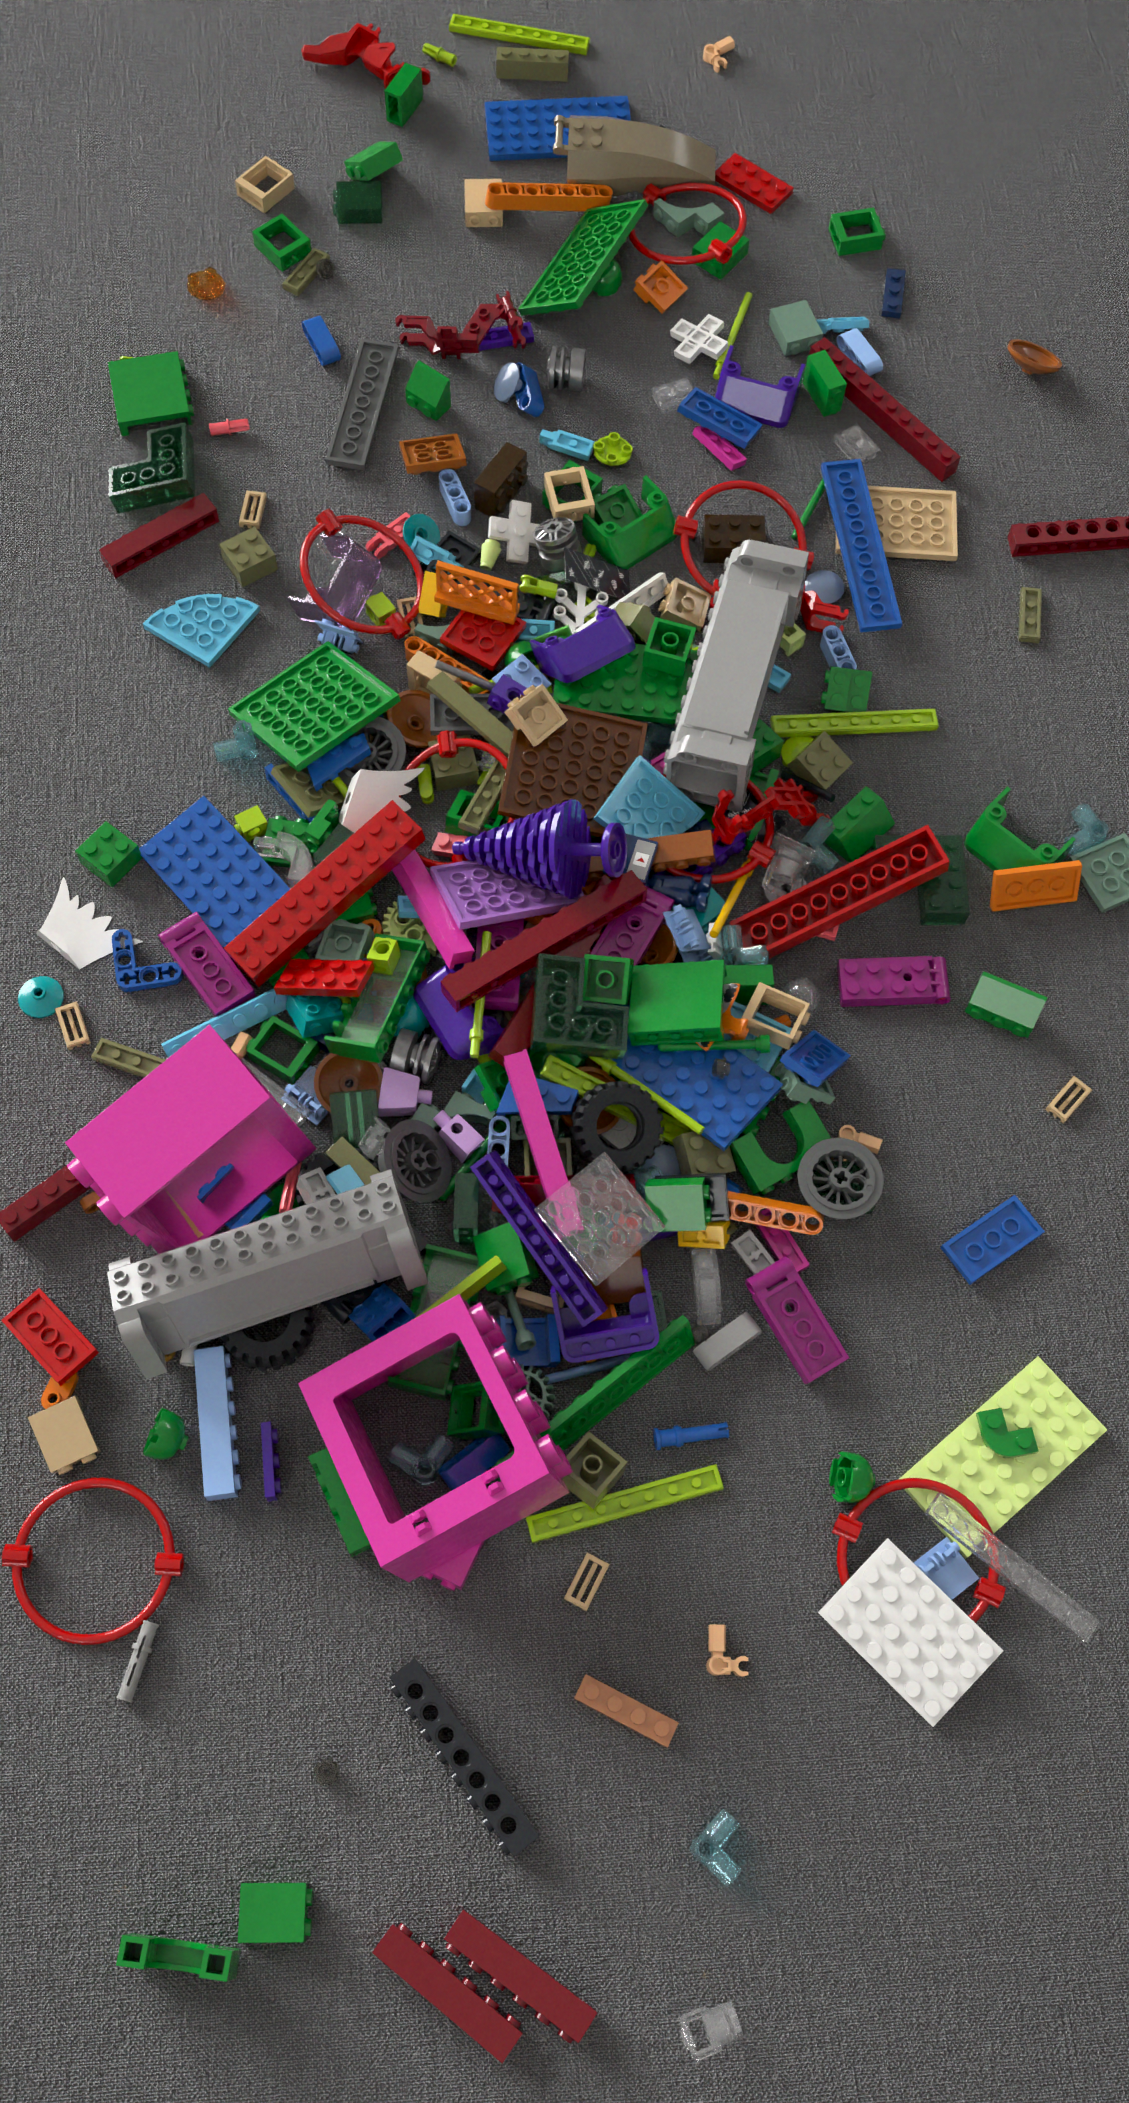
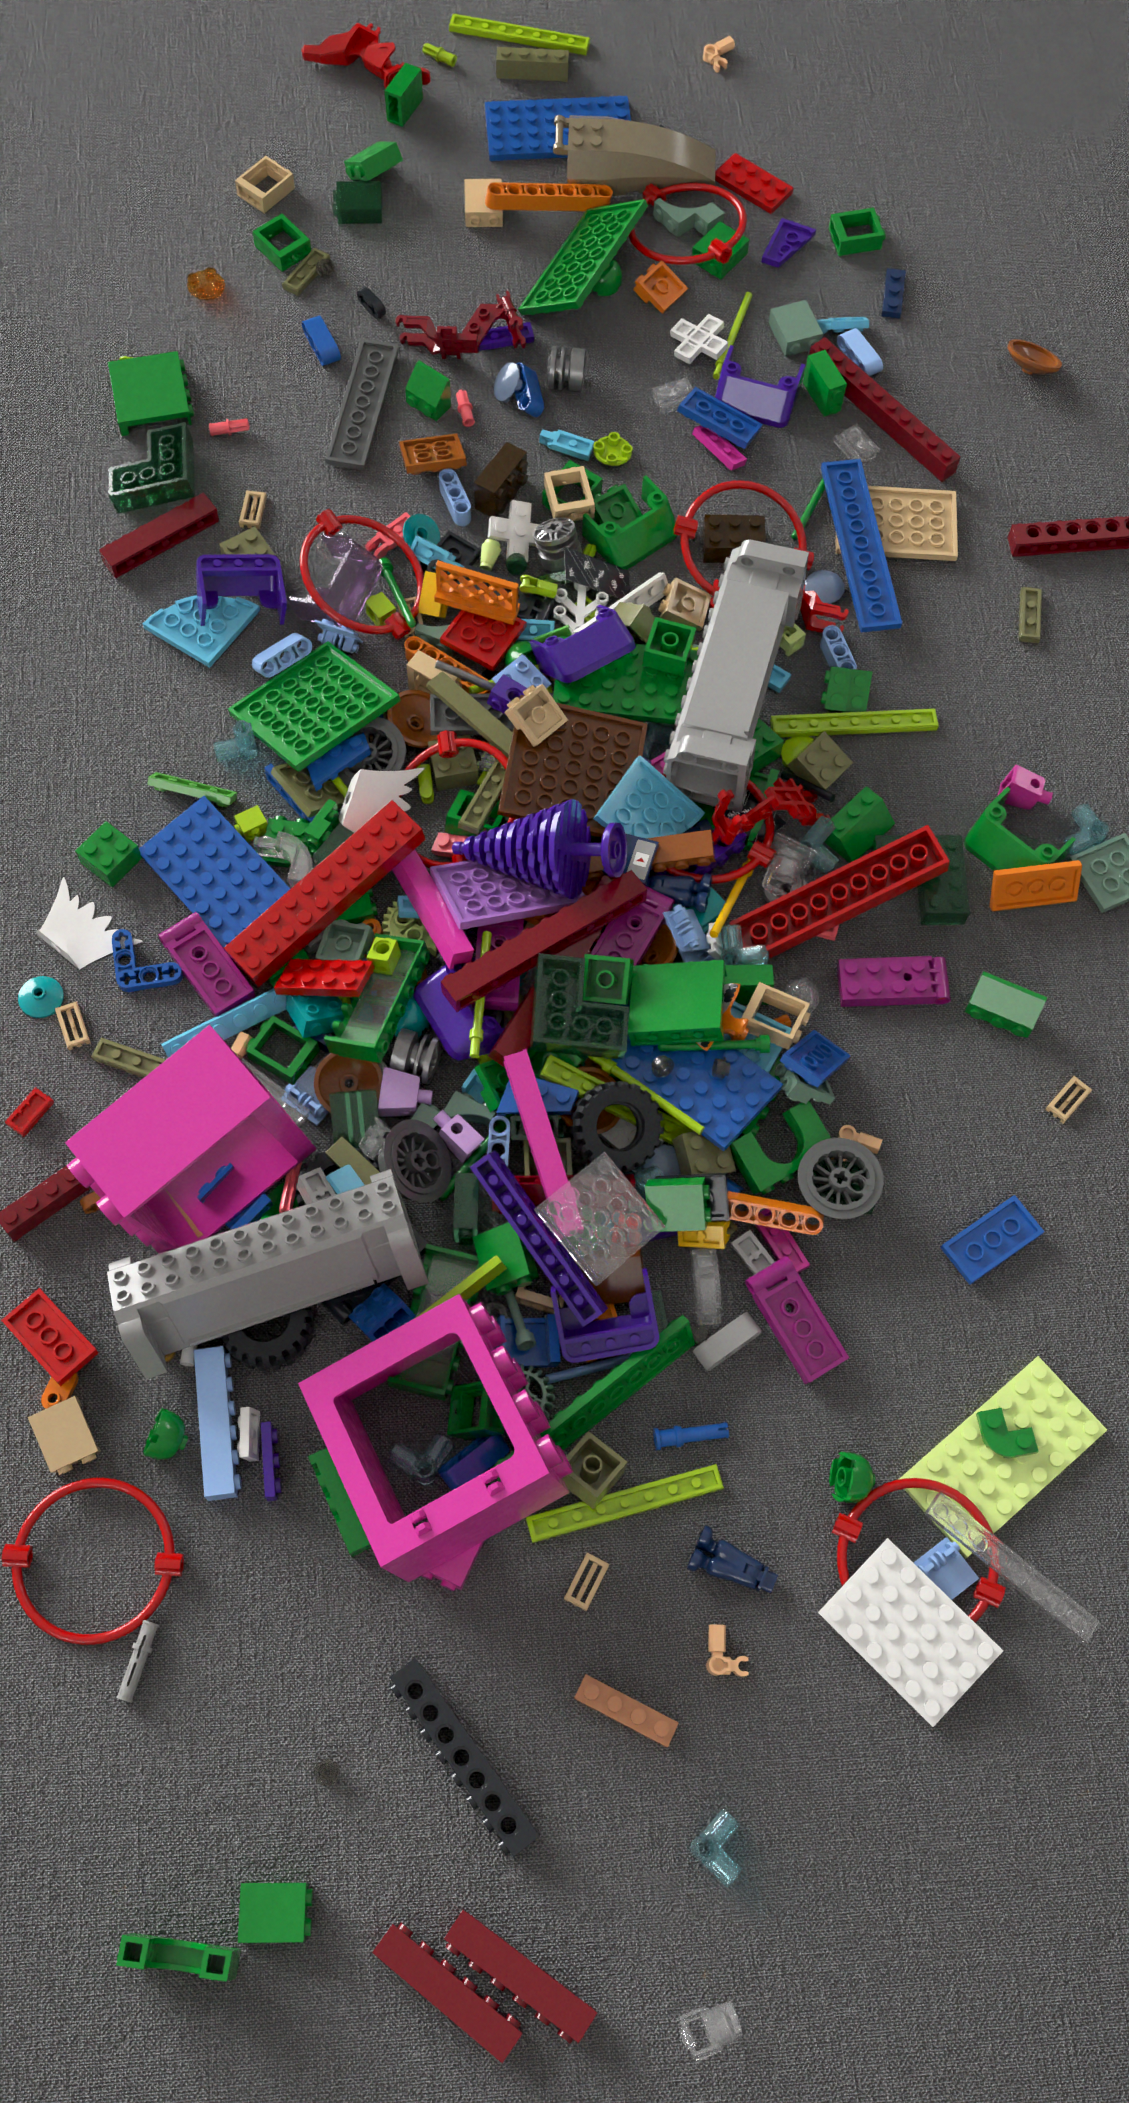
(29, 1112): none -> red plate
(166, 782): none -> bright green plate
(240, 576): none -> dark purple windscreen
(249, 1434): none -> white plate
(272, 655): none -> light blue beam
(371, 302): none -> black beam
(387, 573): none -> green piece
(465, 408): none -> coral axle
(516, 563): none -> clear green tile
(662, 1066): none -> clear smoke plate
(730, 1563): none -> dark blue piece
(786, 241): none -> dark purple wing
(1025, 788): none -> dark pink torso

